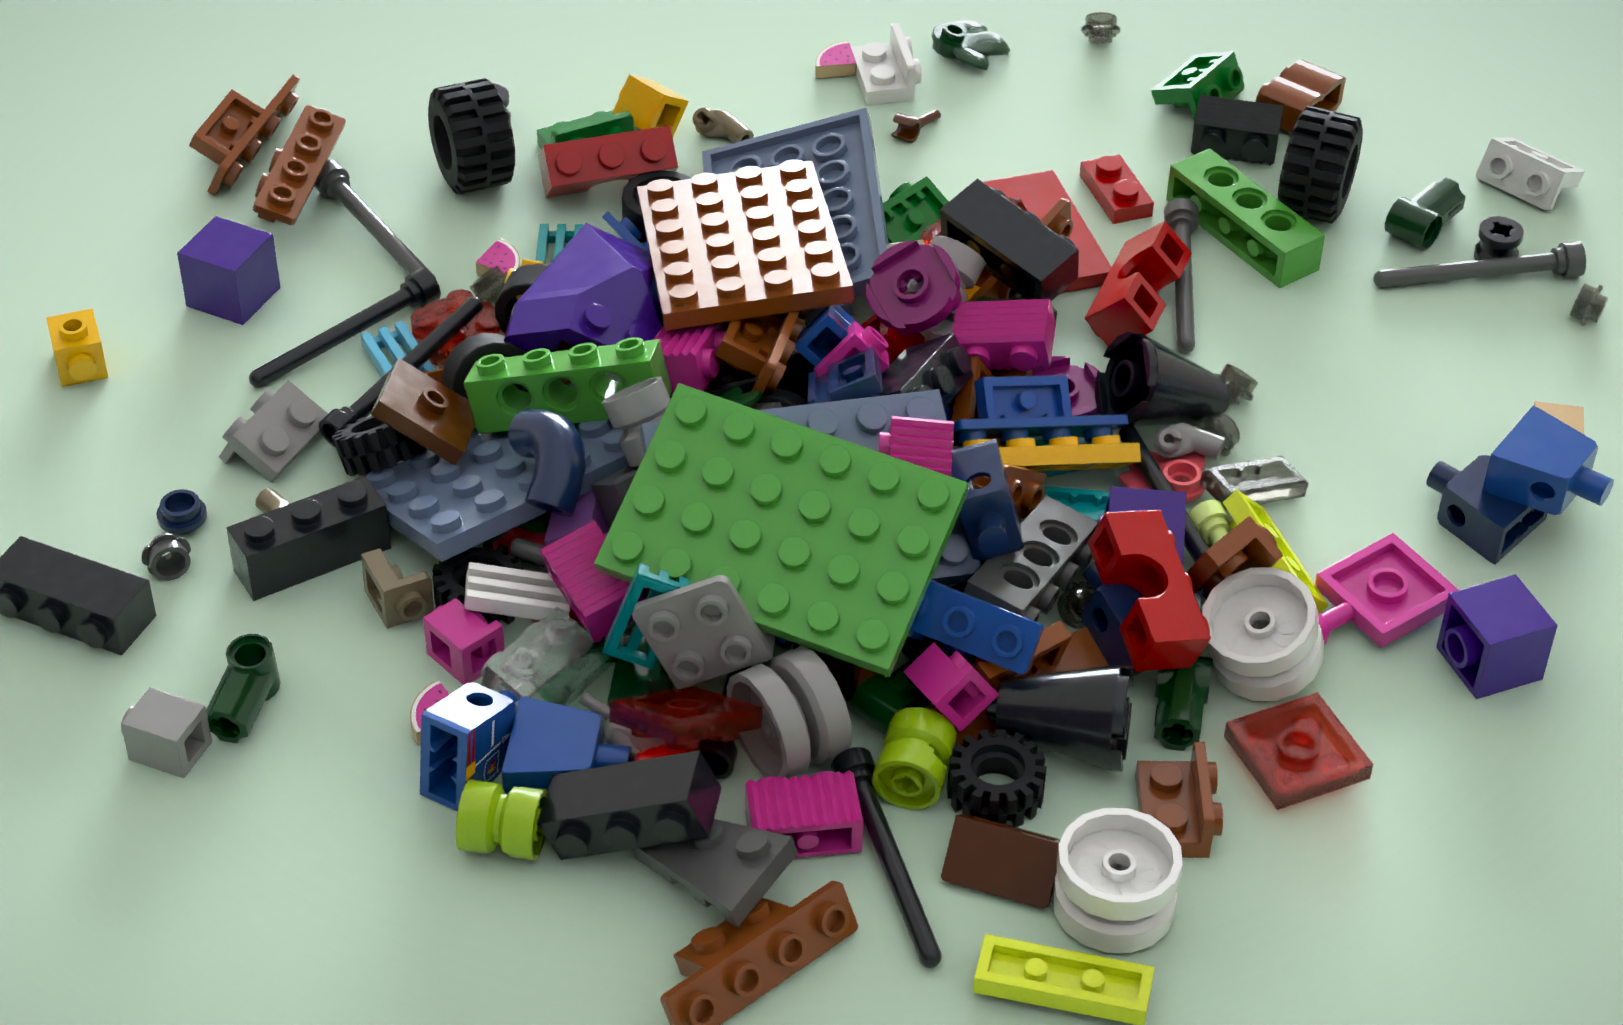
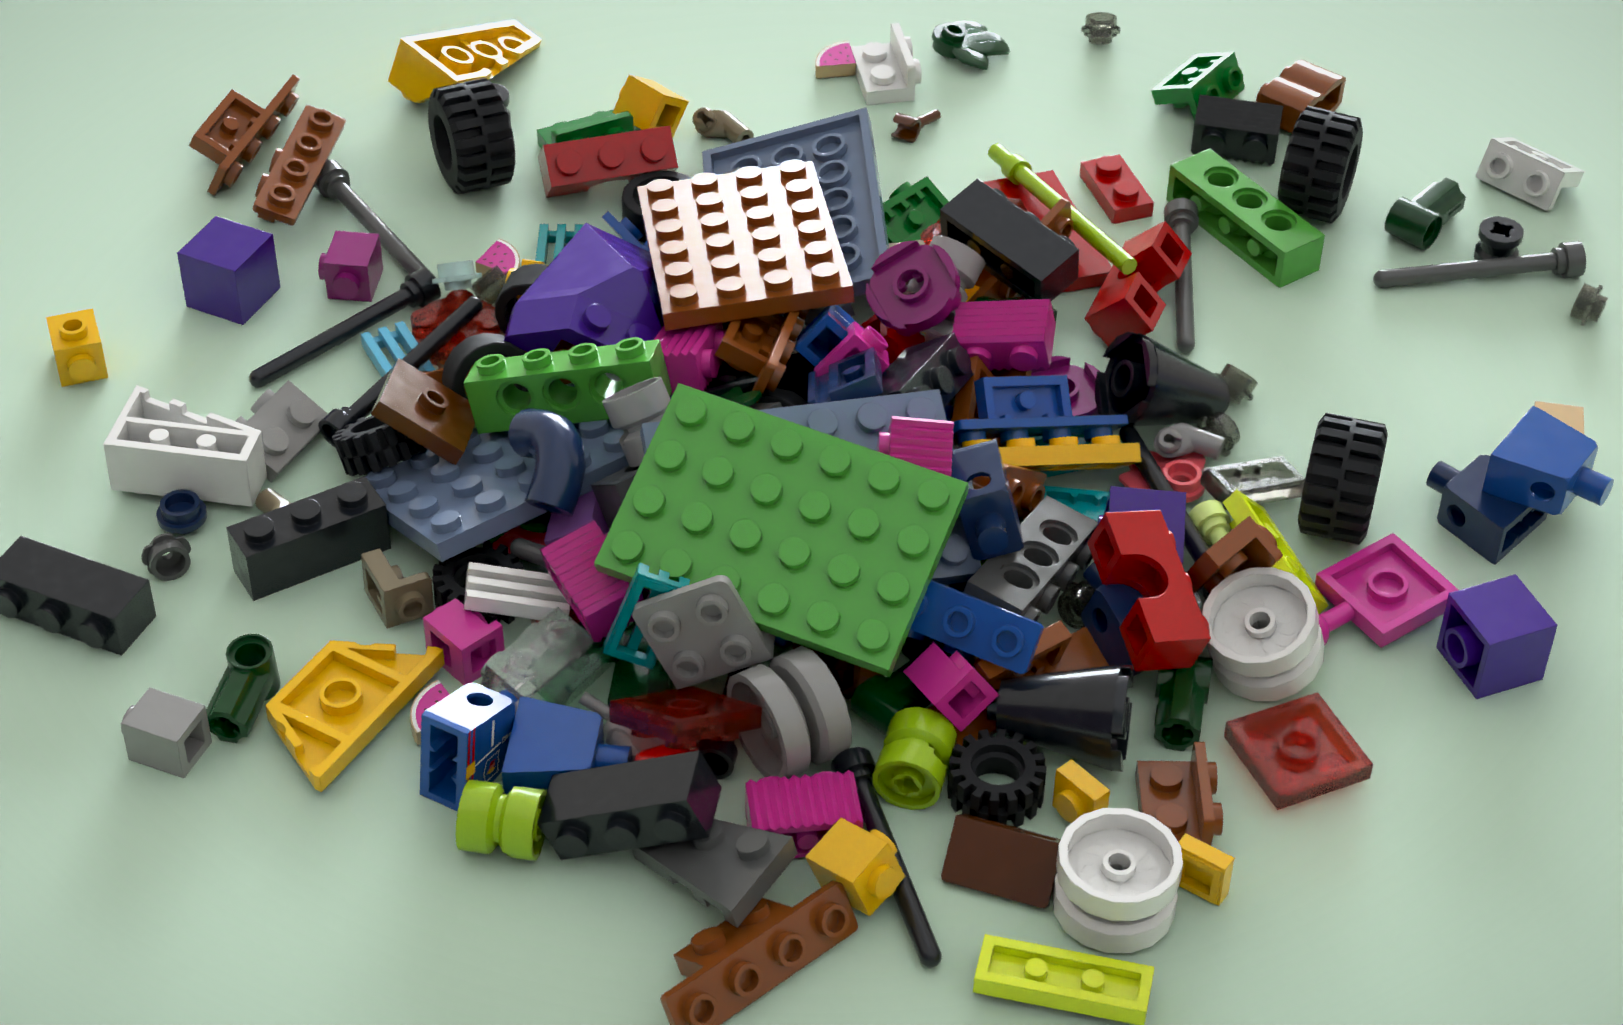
(170, 449): none -> white wedge
(345, 701): none -> yellow wing
(352, 266): none -> magenta brick
(456, 275): none -> light aqua plate
(458, 57): none -> yellow wedge
(859, 861): none -> yellow brick
(1020, 172): none -> lime bar
(1077, 792): none -> yellow plate
(1205, 870): none -> yellow tile
(1342, 478): none -> black tyre

